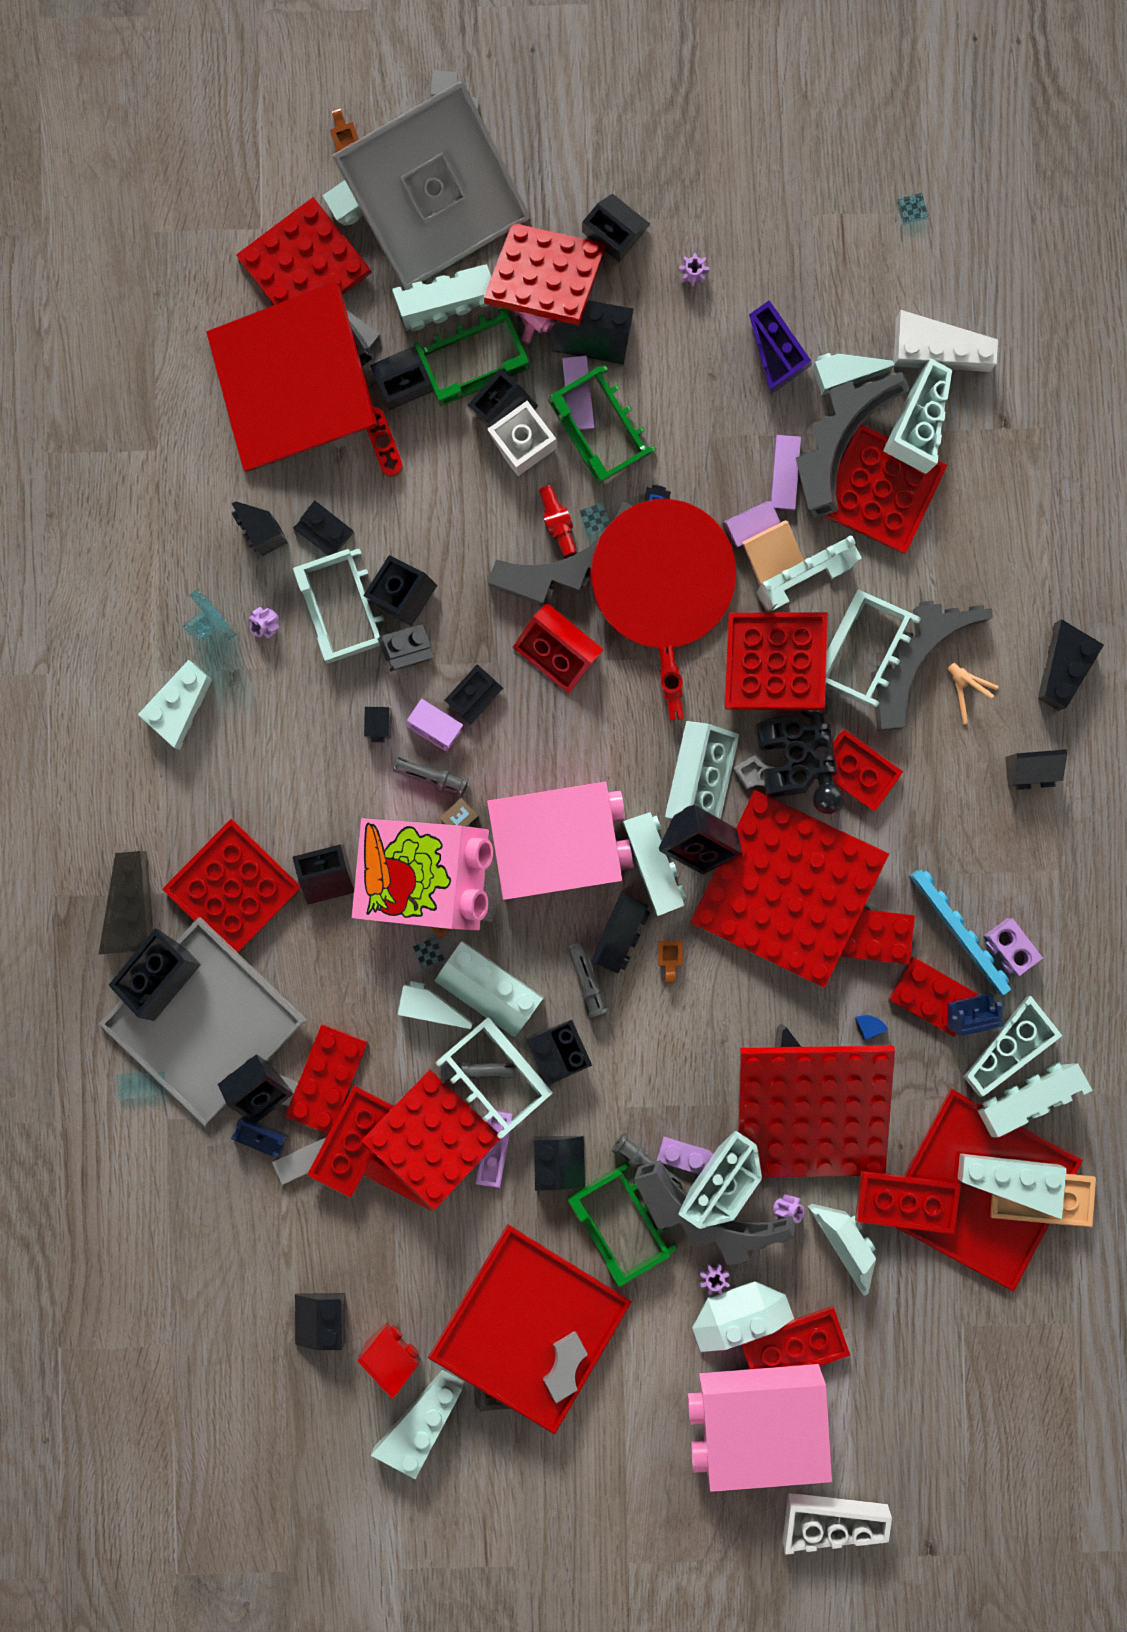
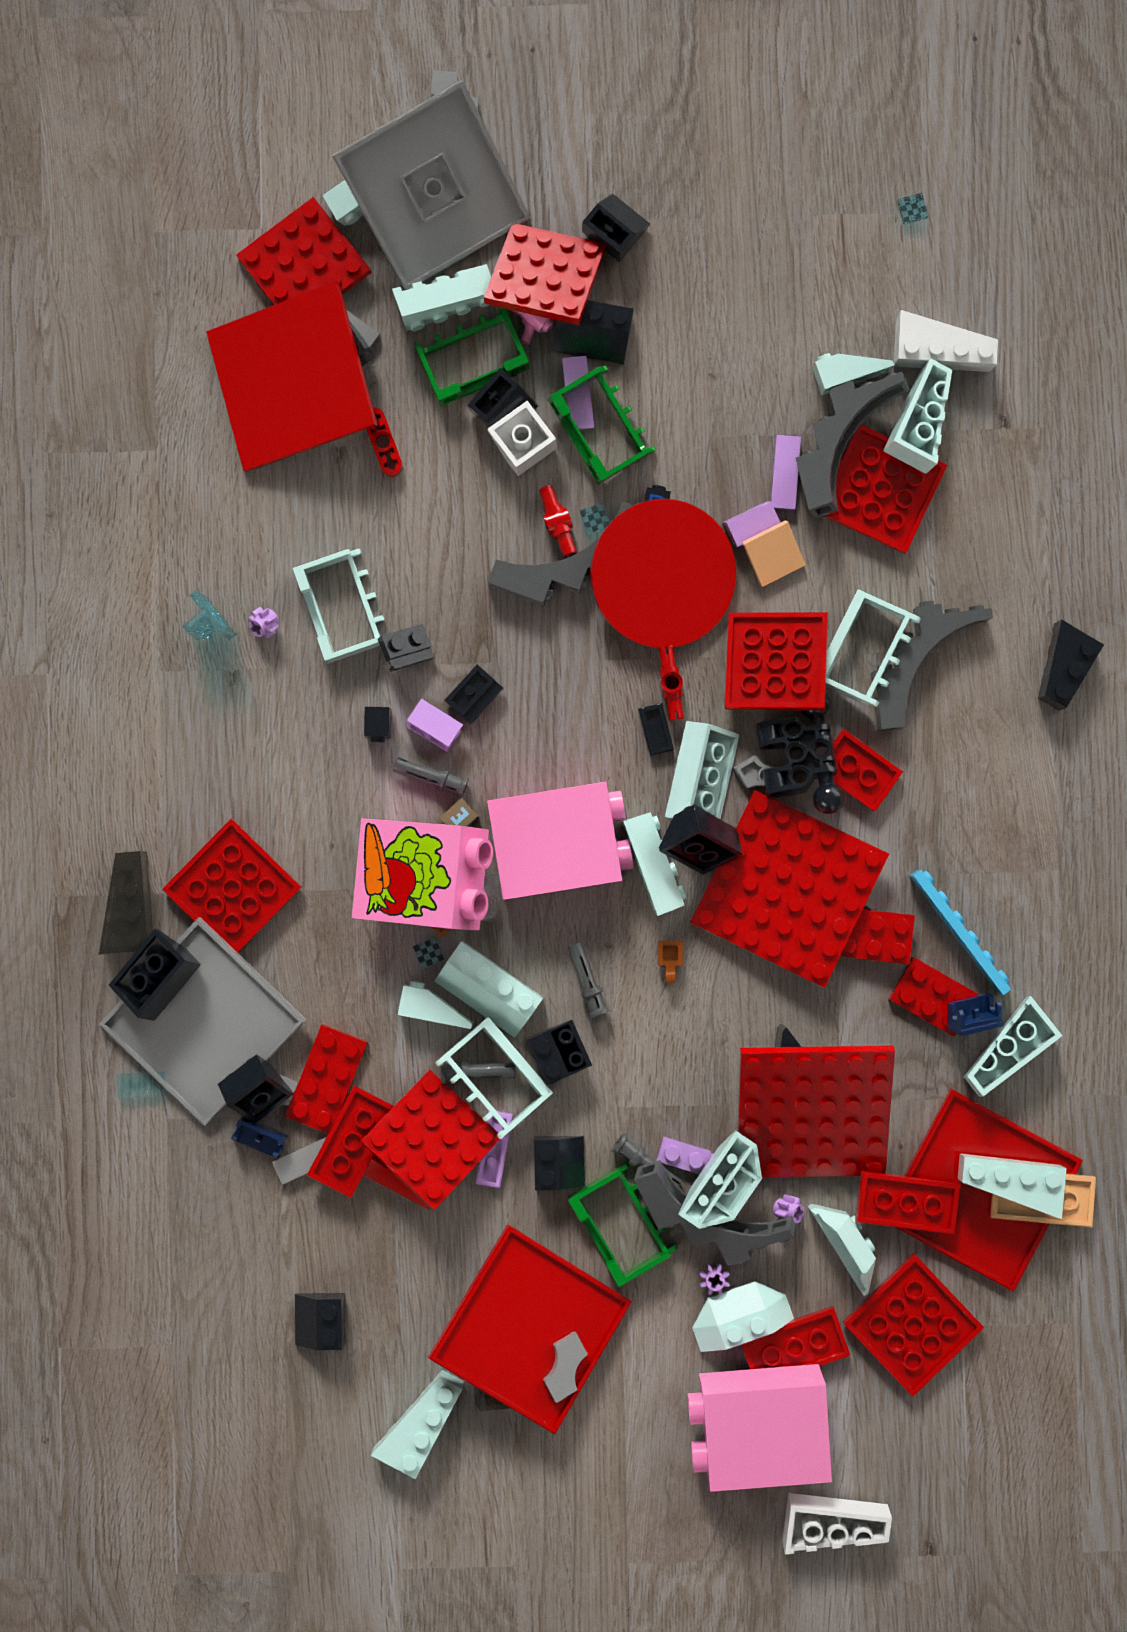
(177, 703): light aqua wedge -> none
(261, 528): black slope -> none
(323, 529): black plate -> none
(324, 874): black slope -> none
(344, 133): dark orange plate -> none
(389, 1359): red slope -> none
(400, 590): black slope -> none
(402, 378): black slope -> none
(557, 648): red slope -> none
(620, 933): black slope -> none
(656, 729): none -> black tile
(694, 262): lavender gear -> none
(778, 348): dark purple wedge -> none
(835, 559): light aqua hinge -> none
(870, 1026): blue tile -> none
(913, 1324): none -> red plate
(964, 679): light nougat plant -> none
(1017, 942): lavender brick -> none
(1033, 1098): light aqua wedge -> none
(1036, 768): black slope -> none

